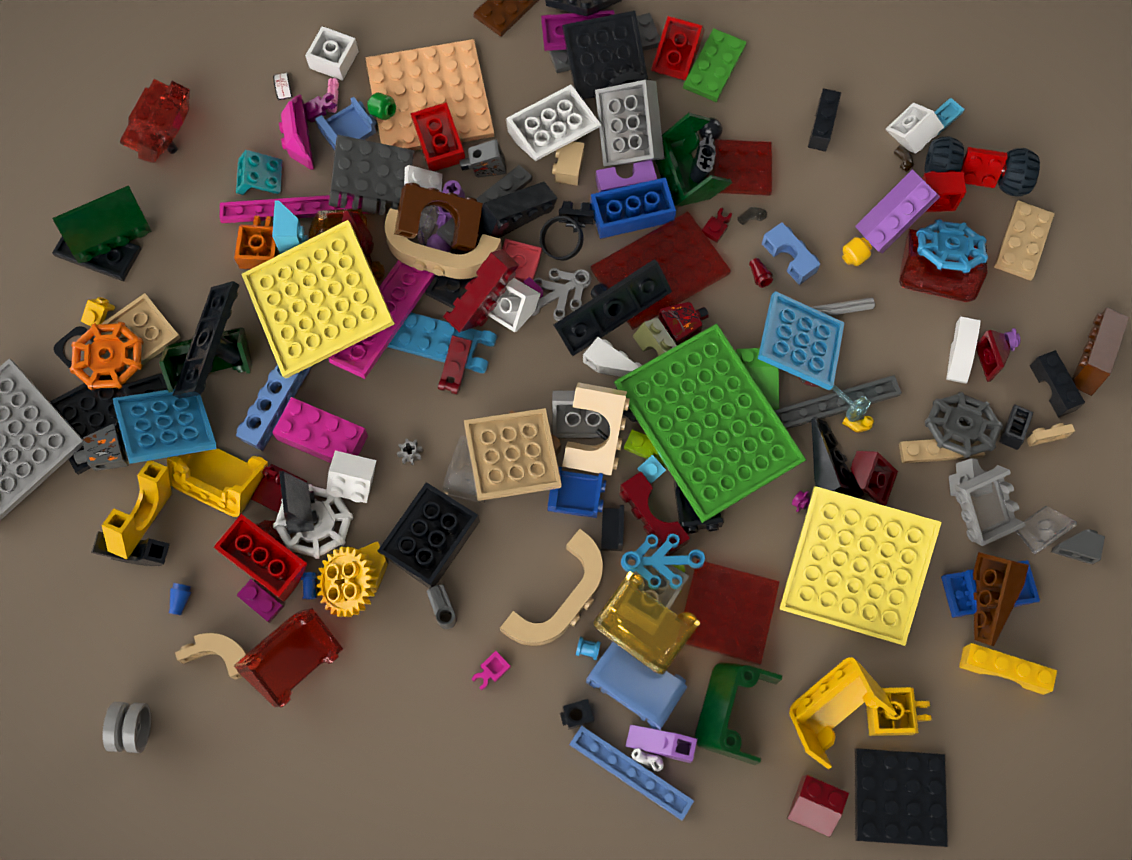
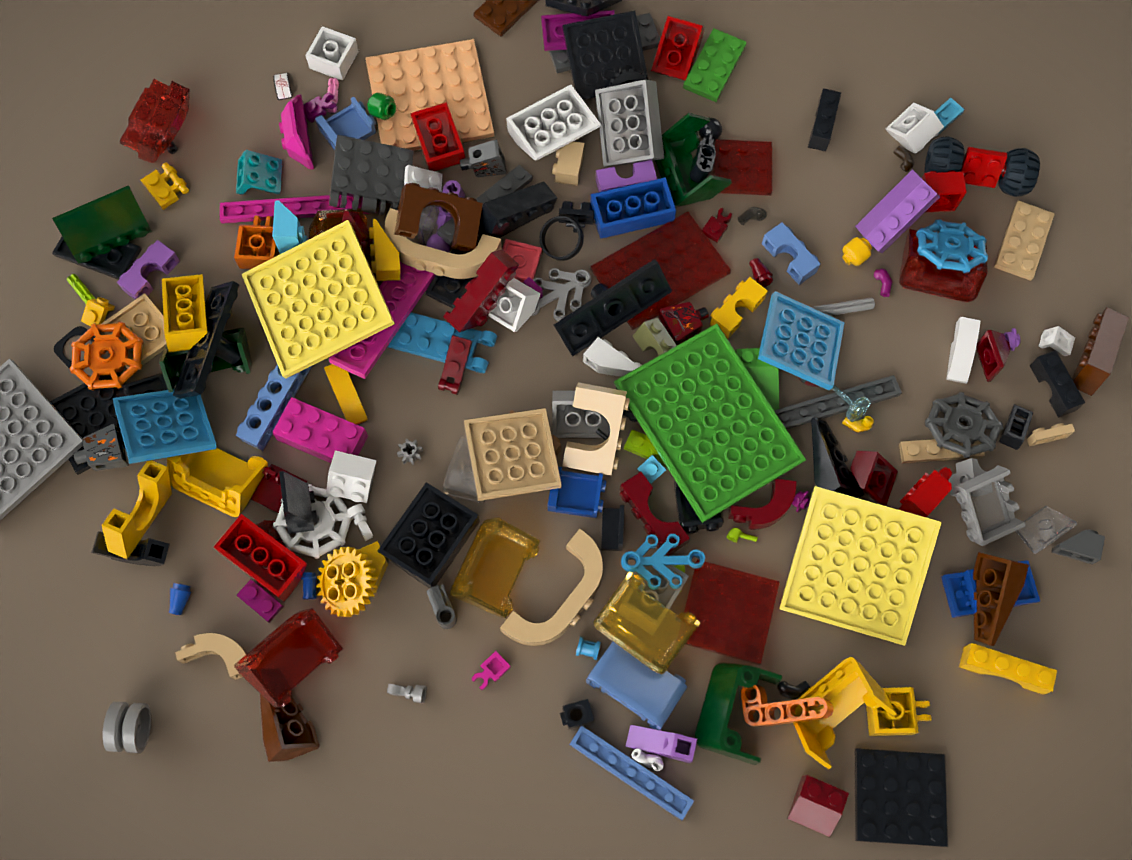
(80, 288): none -> lime axle
(155, 258): none -> medium lavender arch
(160, 190): none -> yellow plate
(183, 311): none -> yellow slope
(286, 731): none -> reddish brown wedge
(346, 394): none -> yellow slope
(356, 512): none -> white piece
(386, 255): none -> yellow slope
(418, 693): none -> light grey piece
(493, 566): none -> clear yellow windscreen
(735, 533): none -> lime hand
(748, 295): none -> yellow arch
(782, 497): none -> dark red arch
(787, 708): none -> orange beam
(792, 692): none -> black arm
(886, 280): none -> magenta arm
(927, 493): none -> red hinge
(1058, 340): none -> white bracket

